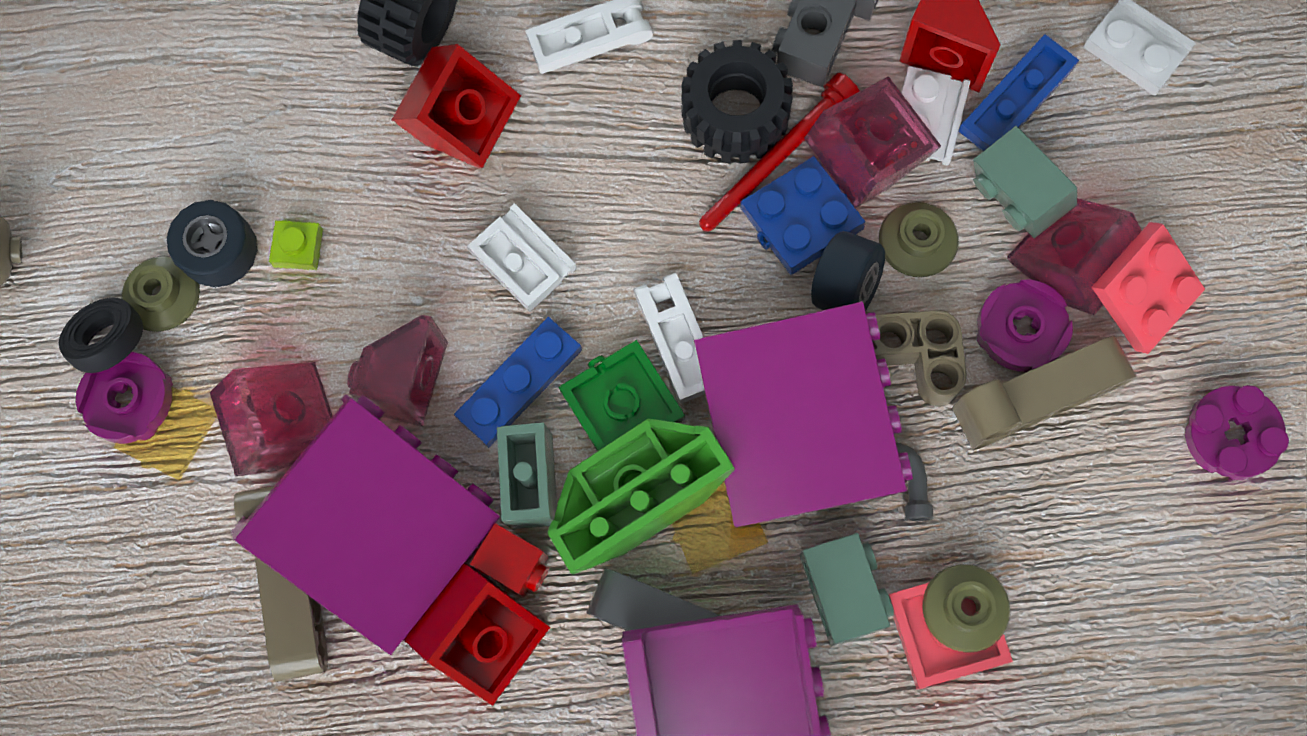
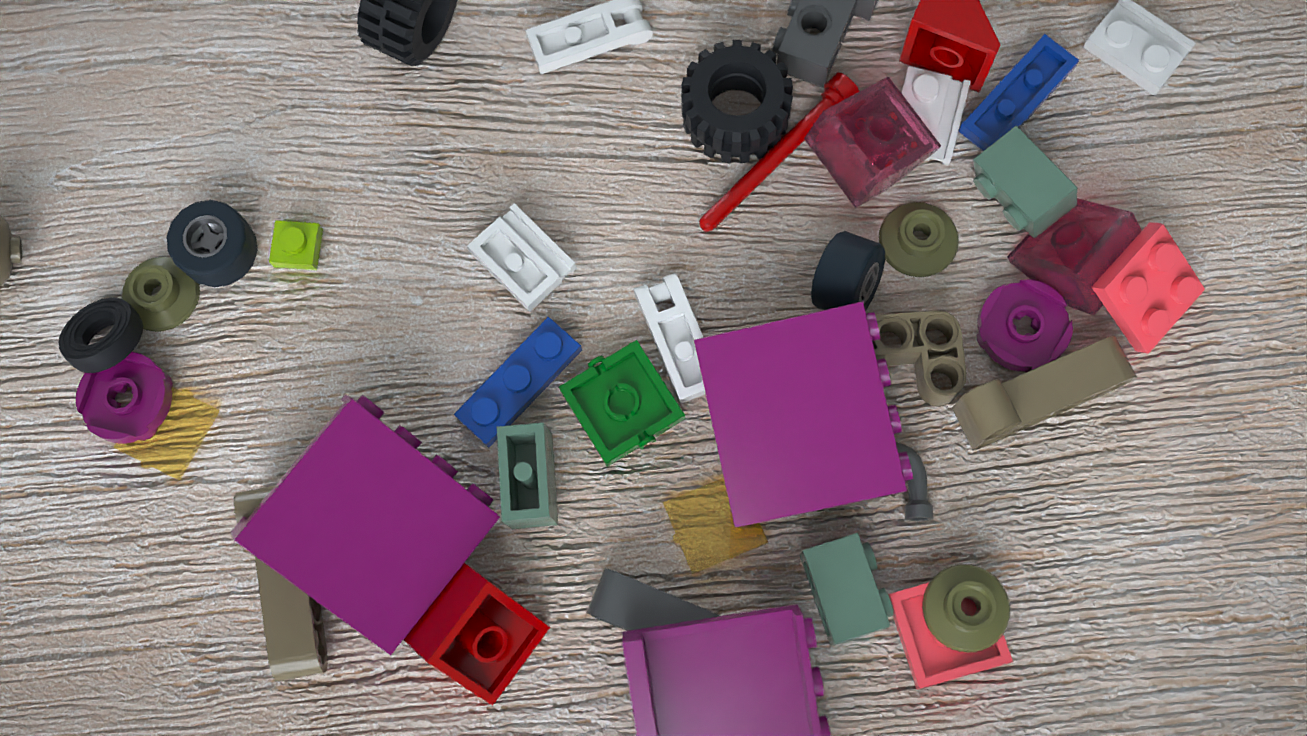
(270, 415): clear pink slope -> none
(401, 370): clear pink slope -> none
(456, 105): red slope -> none
(511, 561): red brick -> none
(635, 490): bright green wedge -> none
(801, 214): blue plate -> none
(1263, 436): magenta plate -> none

